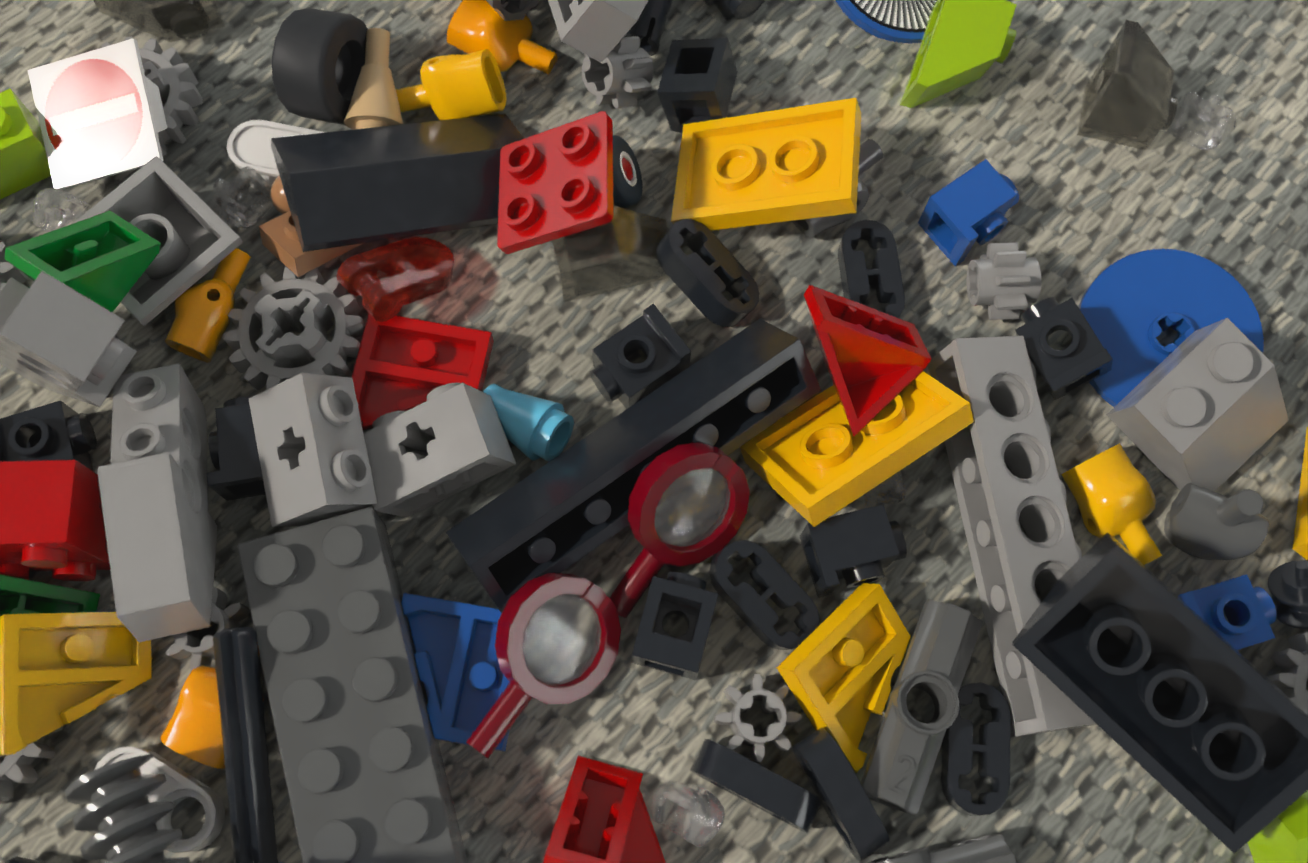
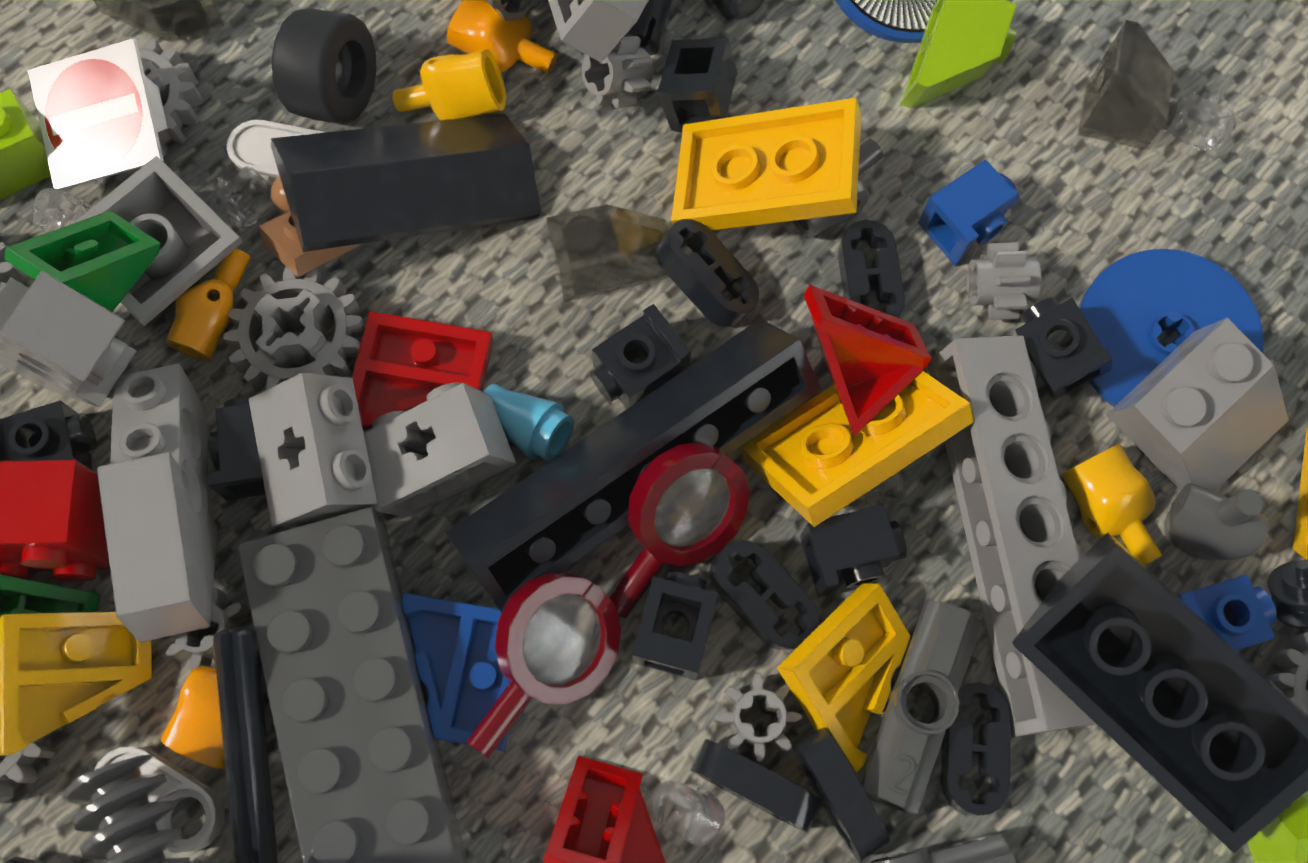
(375, 93): tan cone -> none
(415, 271): clear red plate -> none
(564, 182): red plate -> none

